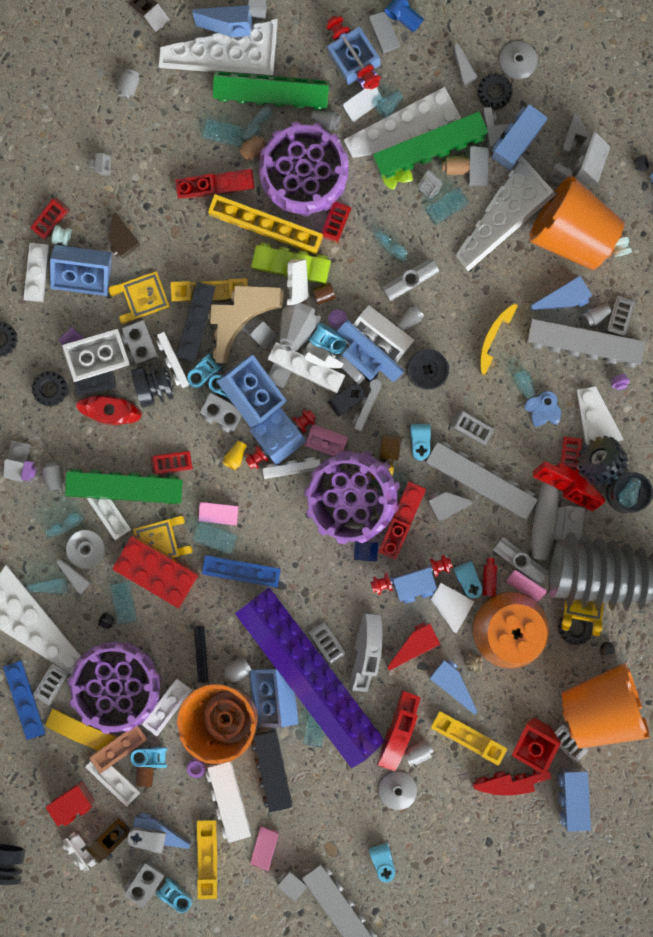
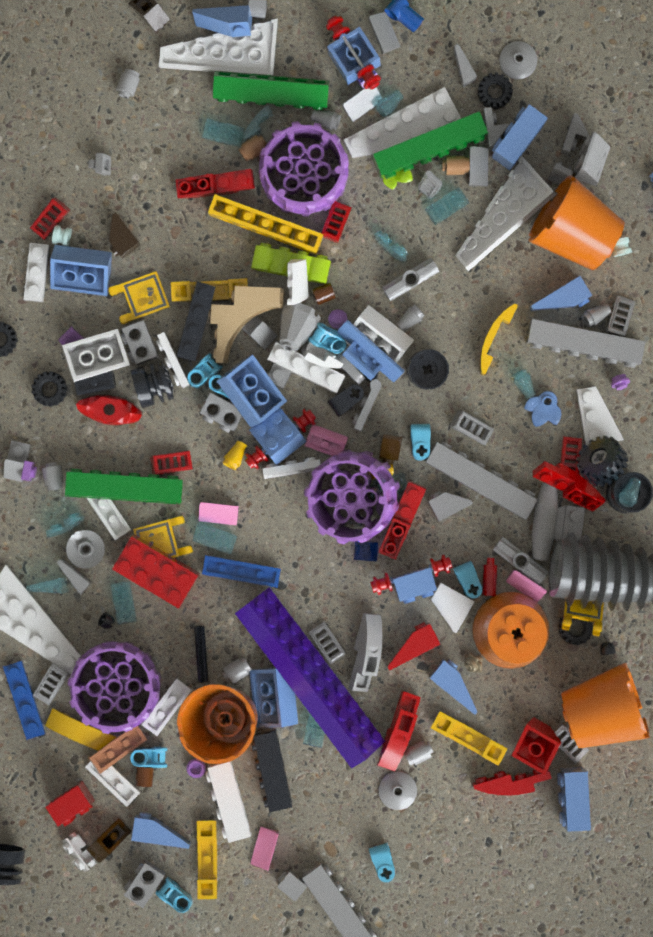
(149, 839): light grey piece -> none
(642, 163): black hinge -> none

